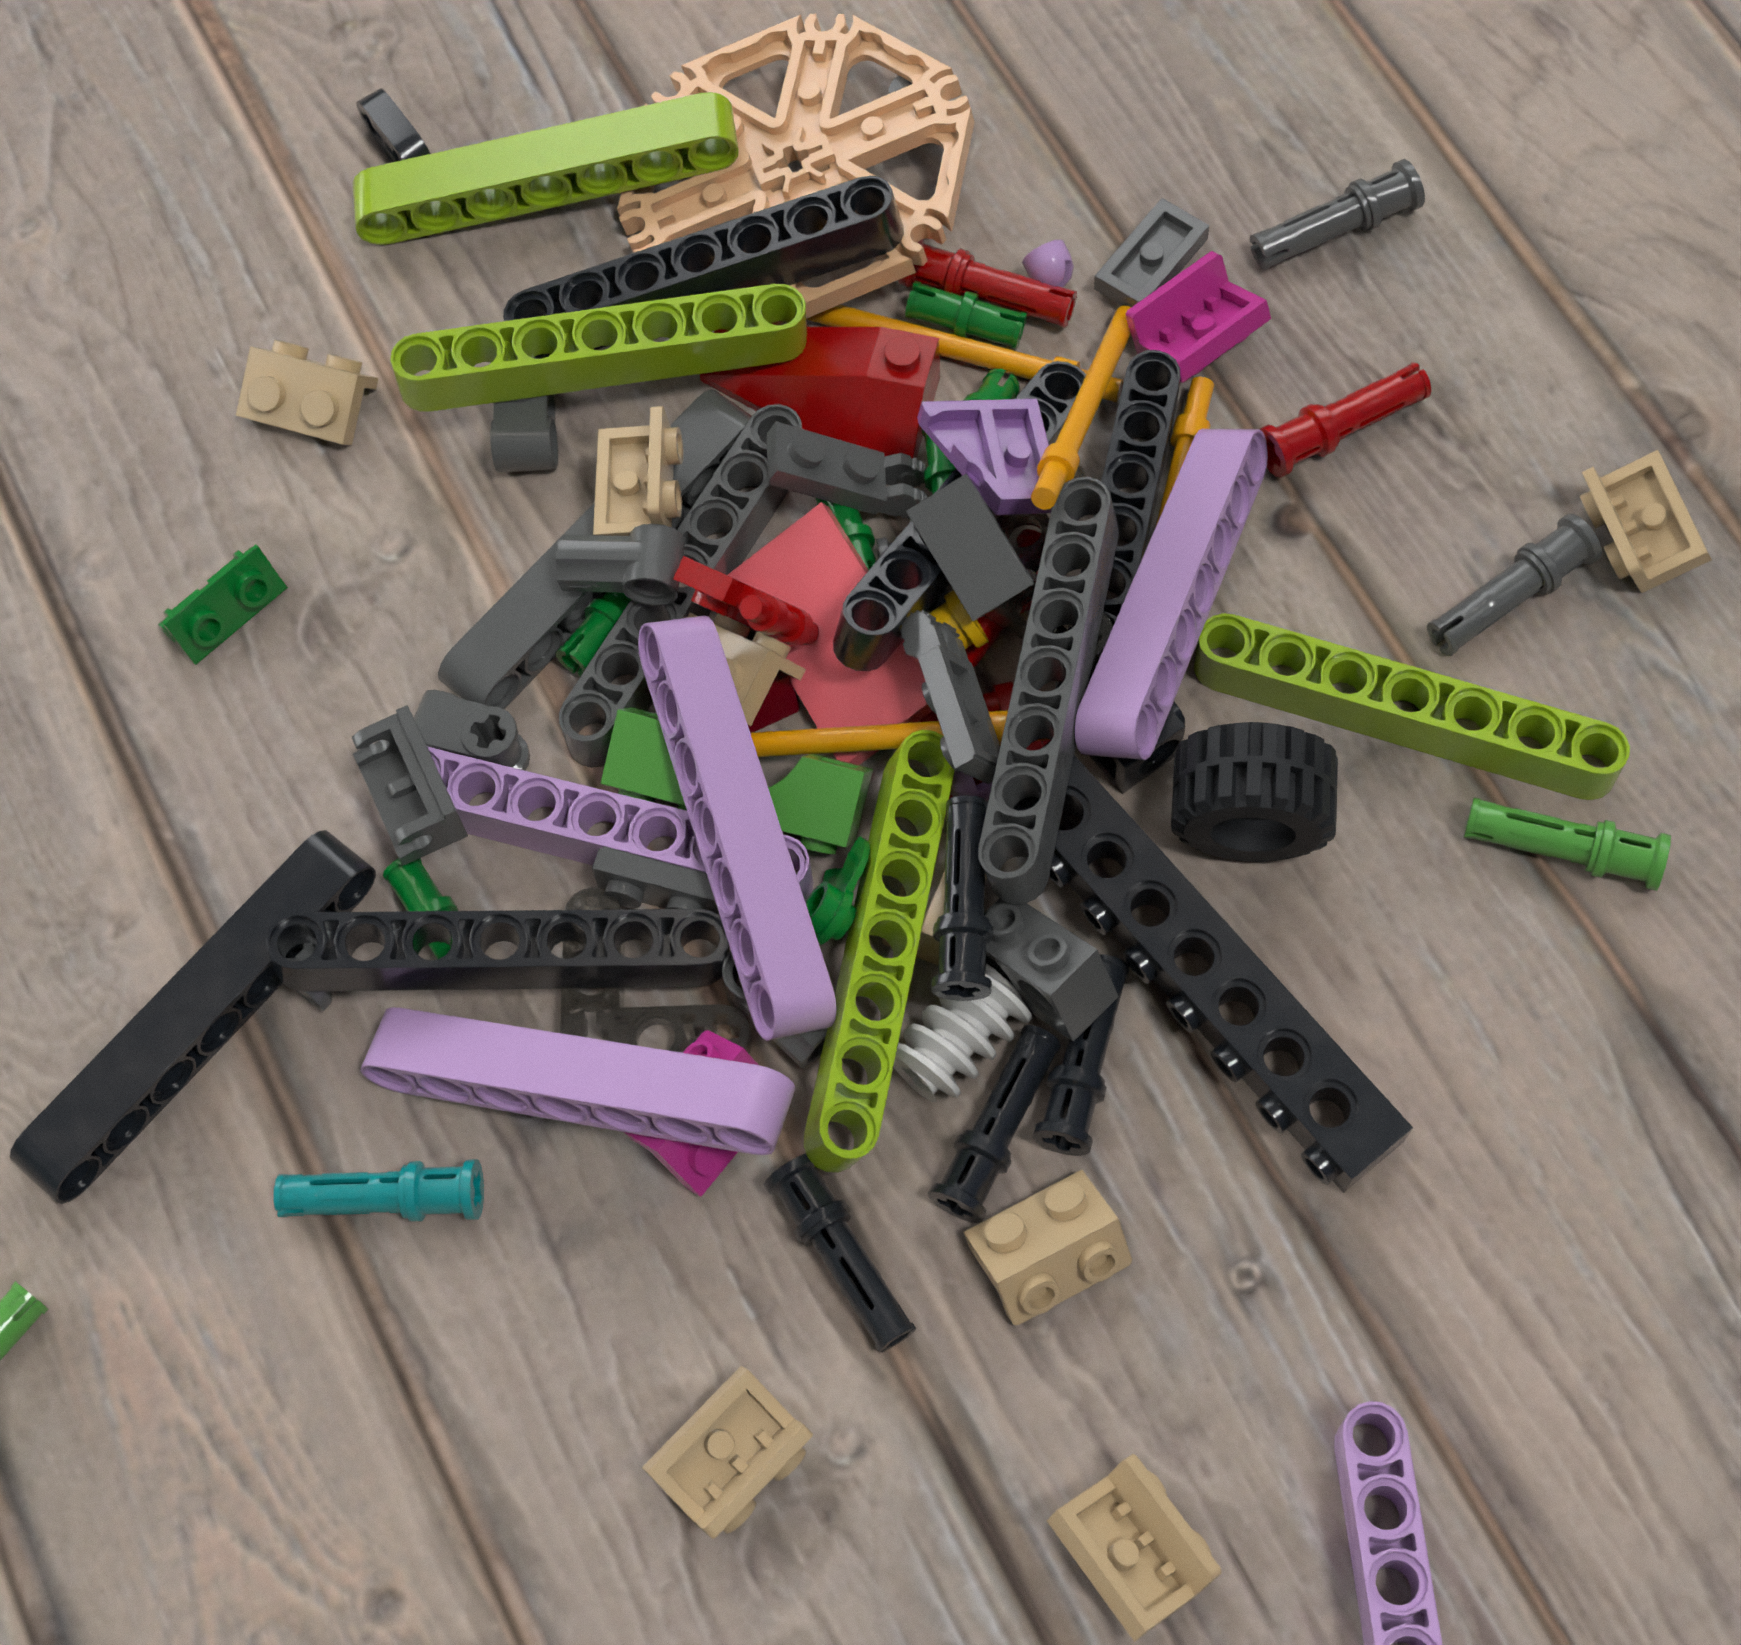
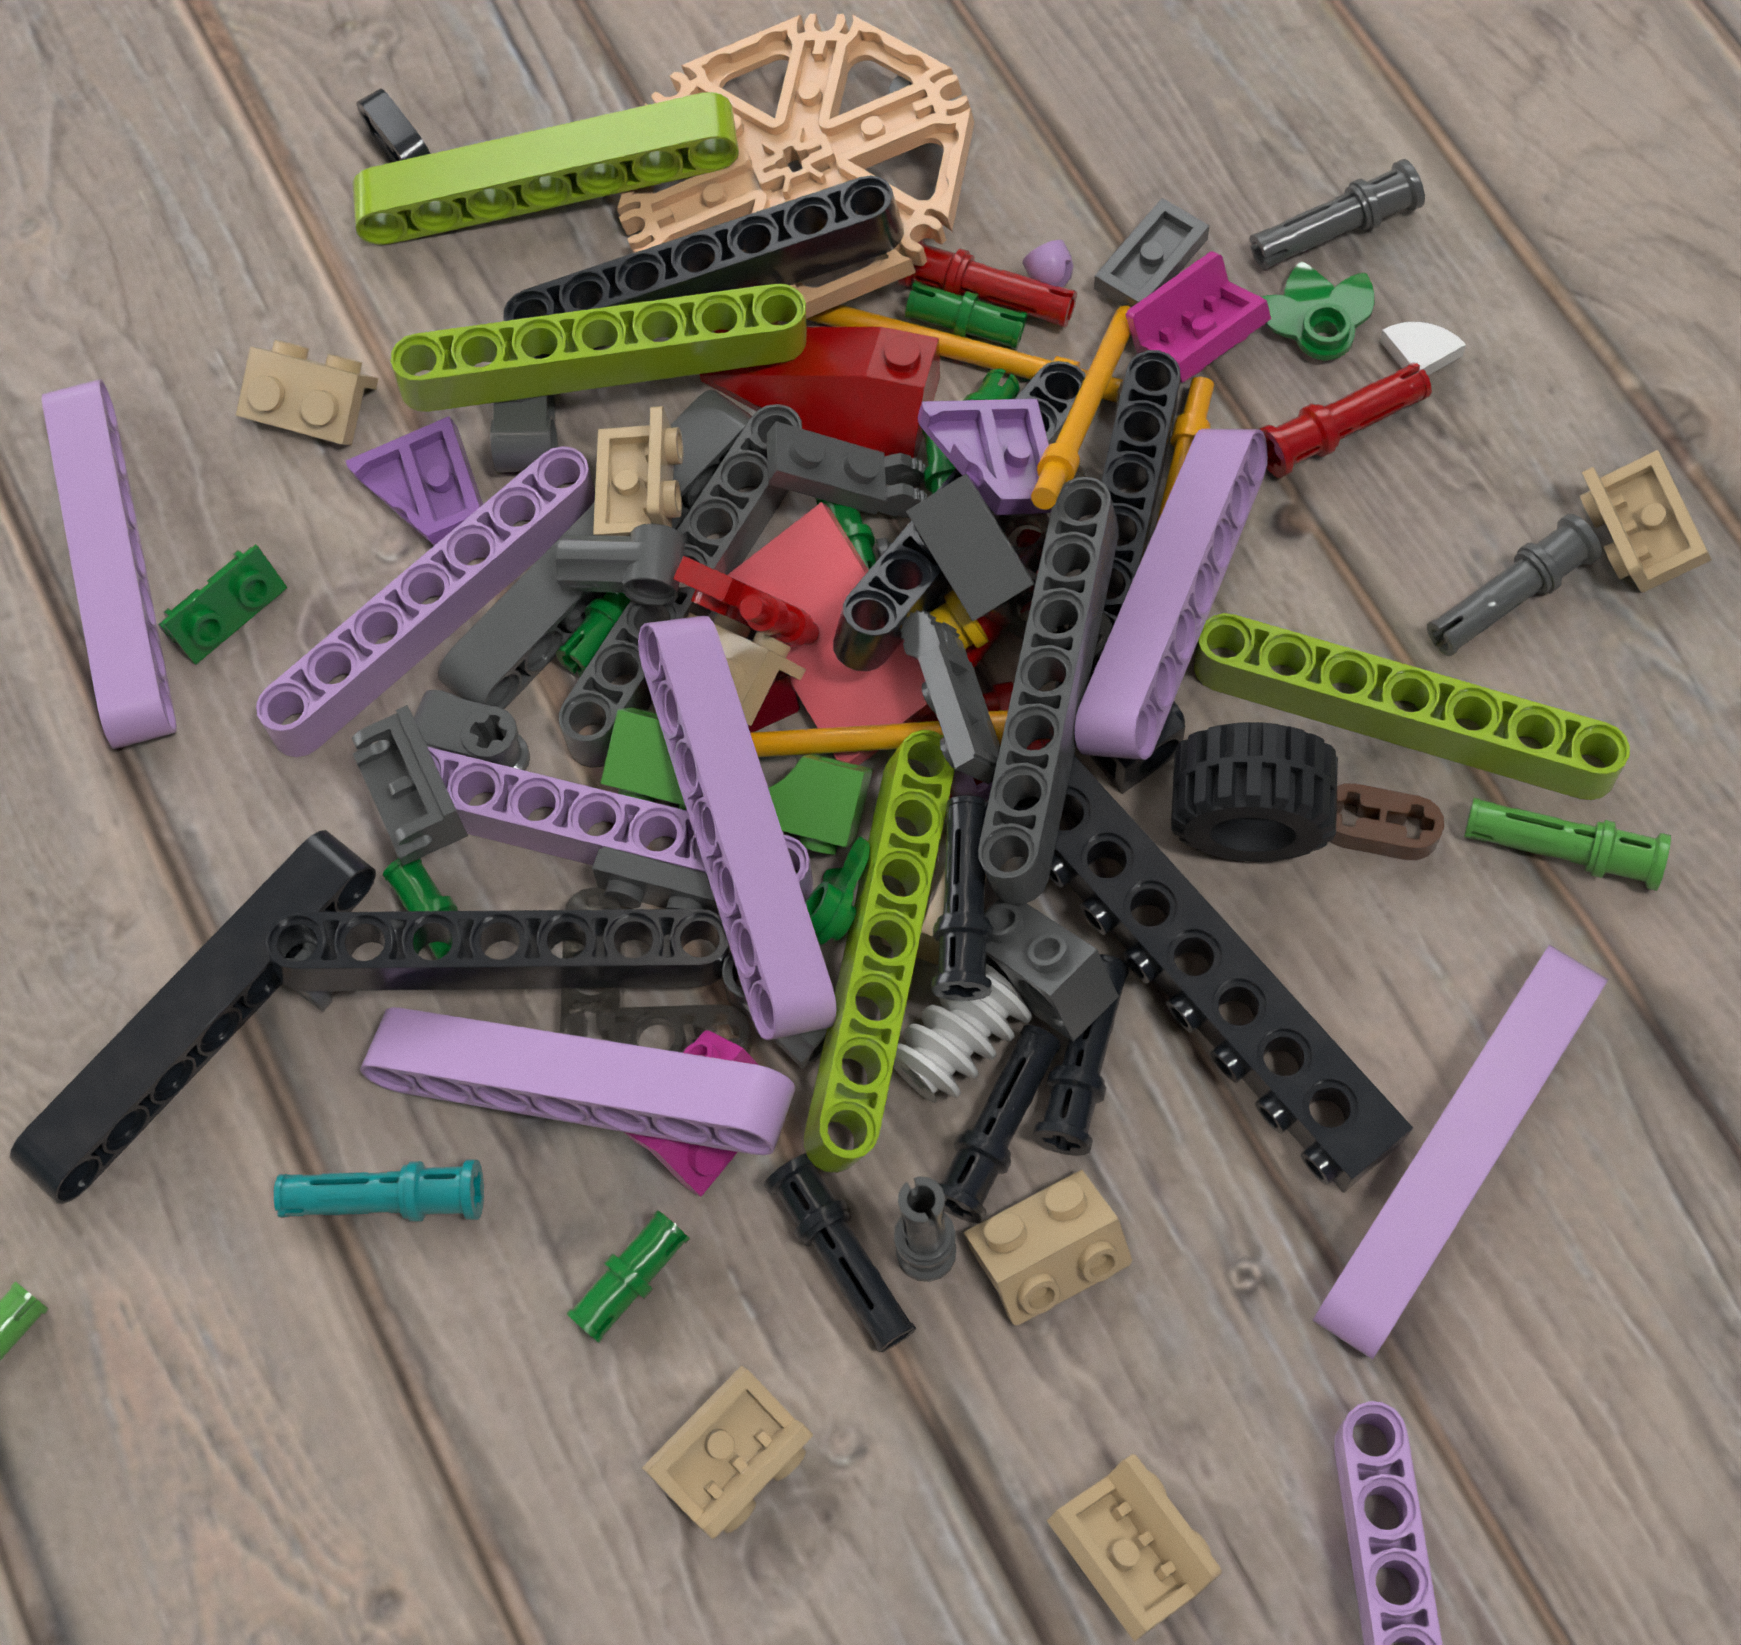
(108, 565): none -> lavender beam
(419, 626): none -> lavender beam
(422, 478): none -> medium lavender wing
(628, 1276): none -> green pin
(924, 1232): none -> dark grey pin
(1316, 306): none -> green plate
(1382, 822): none -> reddish brown beam
(1422, 344): none -> white tile
(1459, 1152): none -> lavender beam

